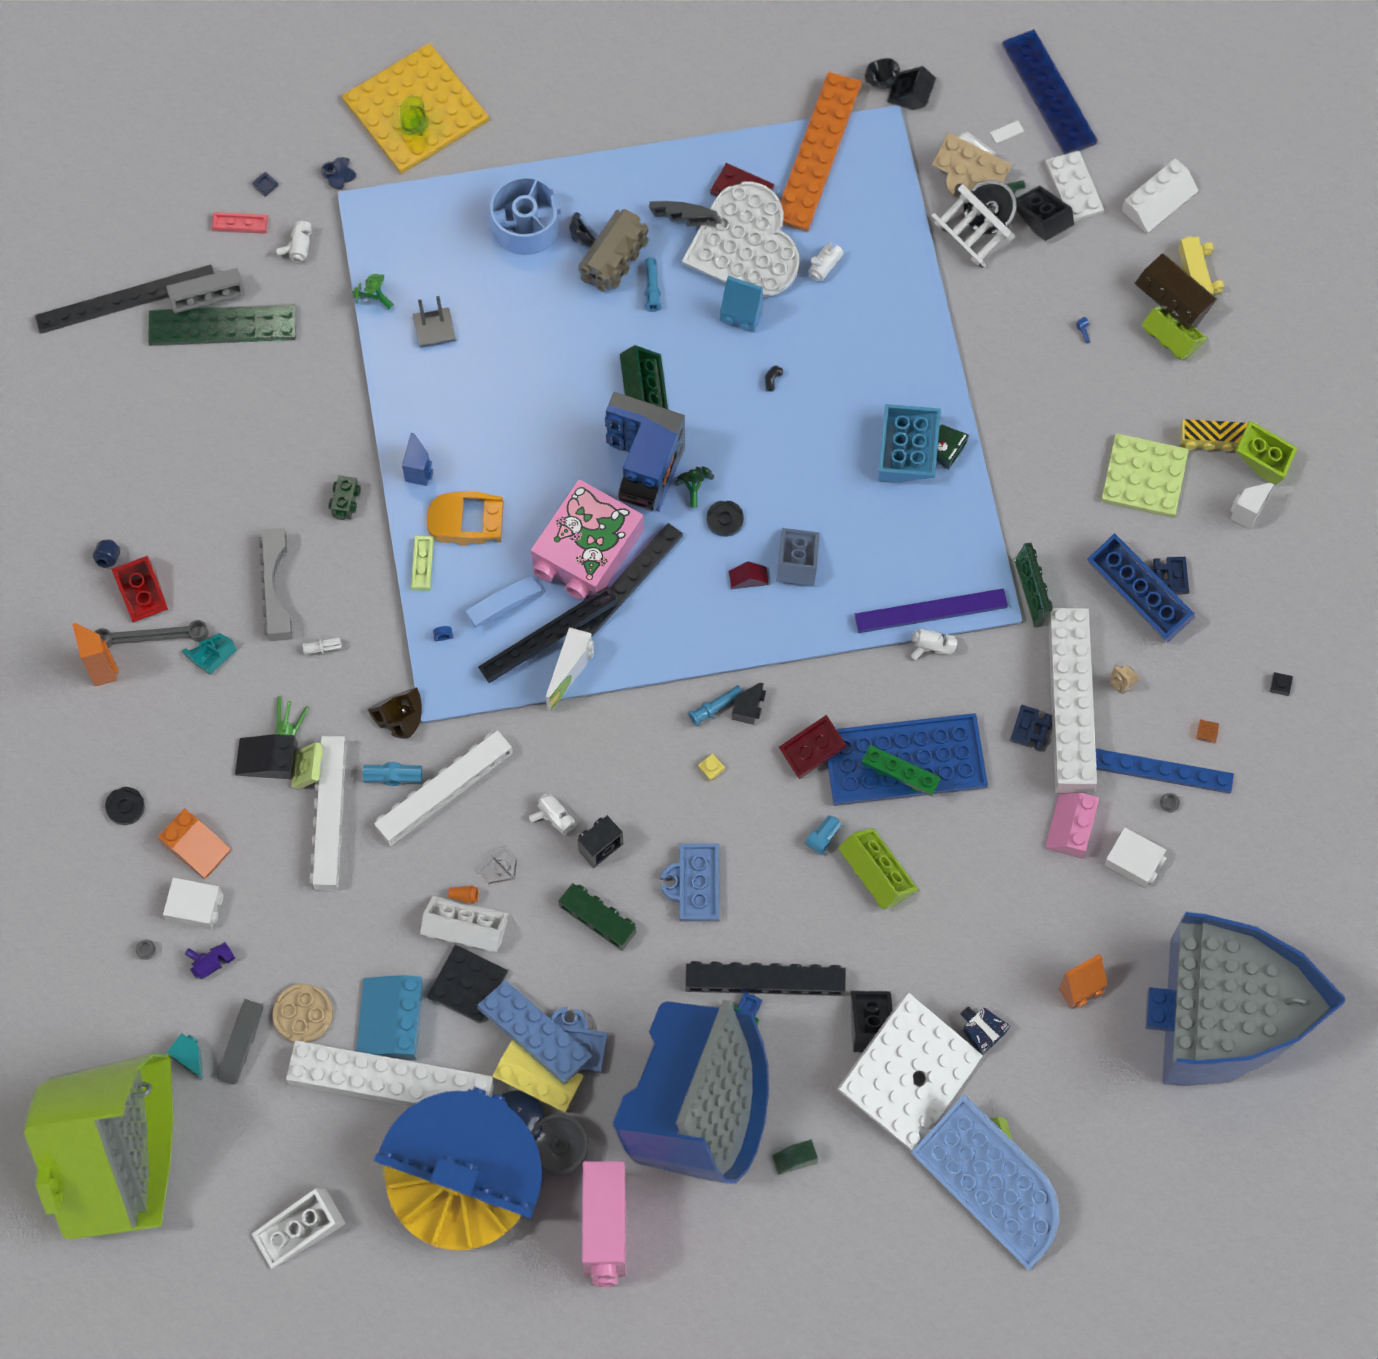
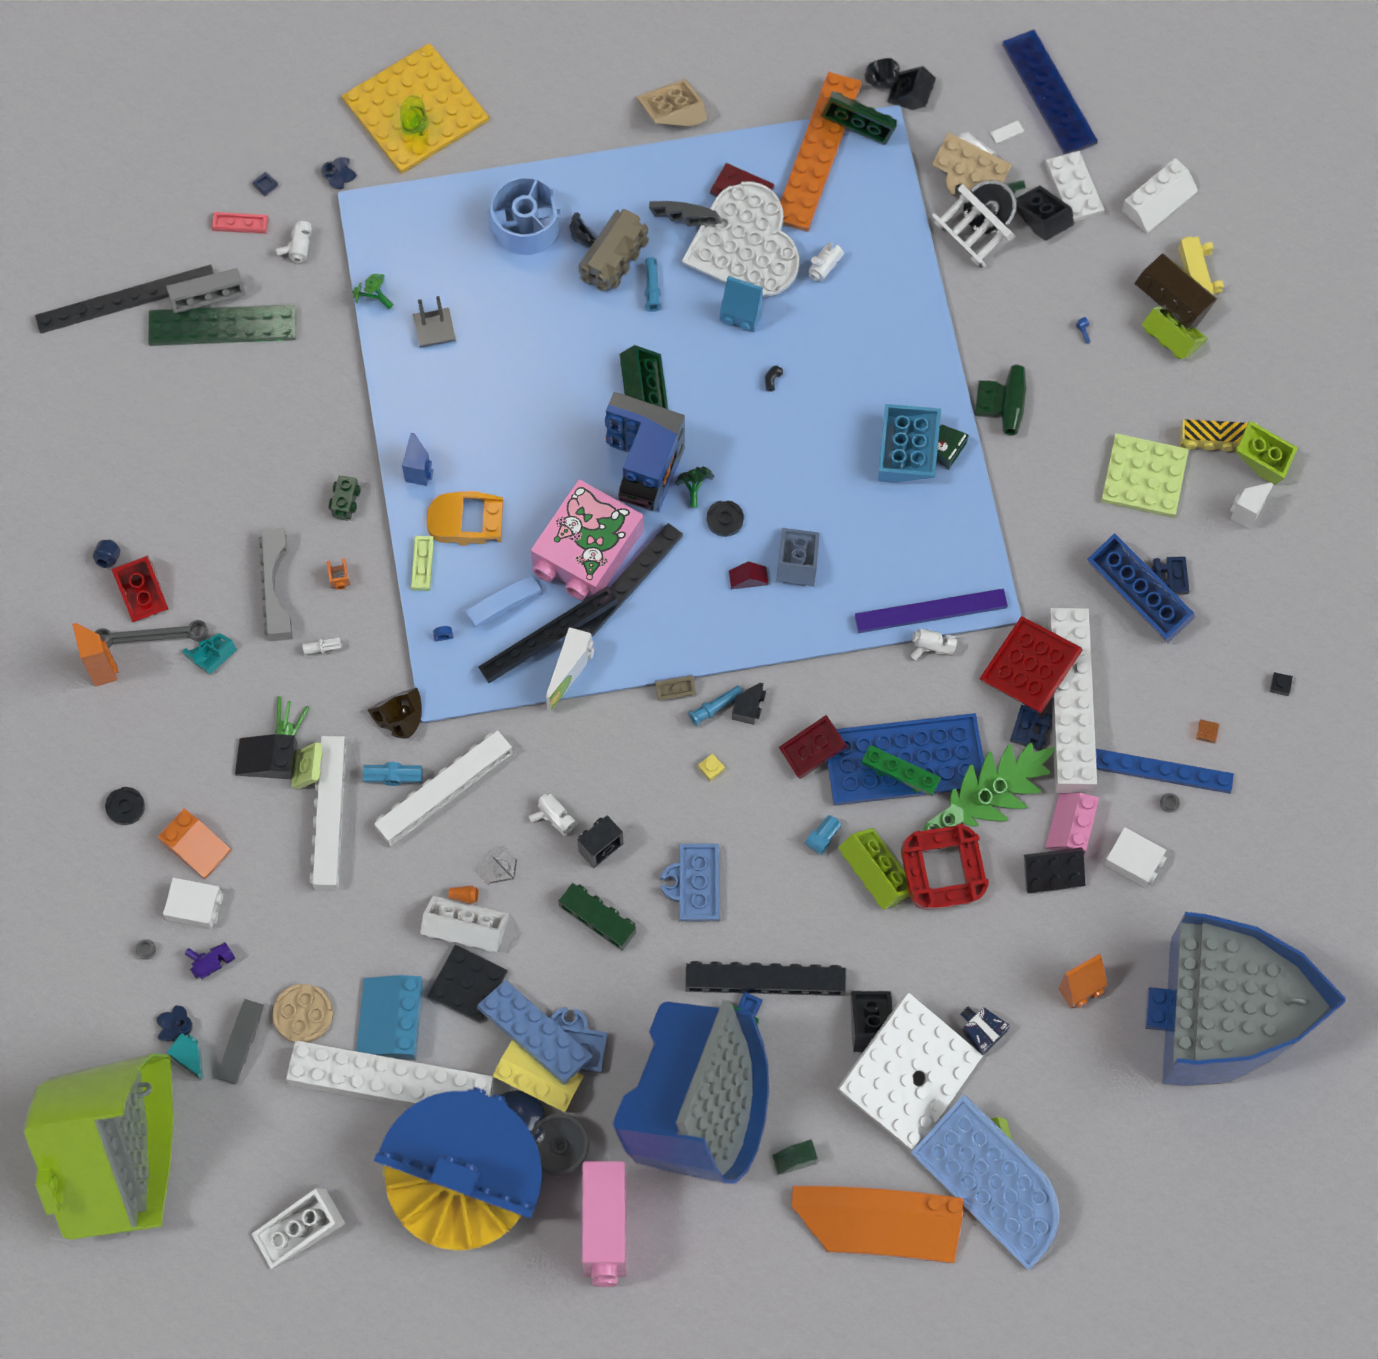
(171, 1023): none -> dark blue plate
(338, 575): none -> orange window
(674, 105): none -> tan slope
(675, 687): none -> dark tan plate
(859, 118): none -> dark green slope
(881, 1221): none -> orange slope
(971, 862): none -> red plate
(993, 788): none -> bright green plant
(1008, 399): none -> dark green plate
(1031, 664): none -> red plate
(1033, 585): clear green plate -> none
(1054, 870): none -> black plate
(1123, 678): tan bracket -> none

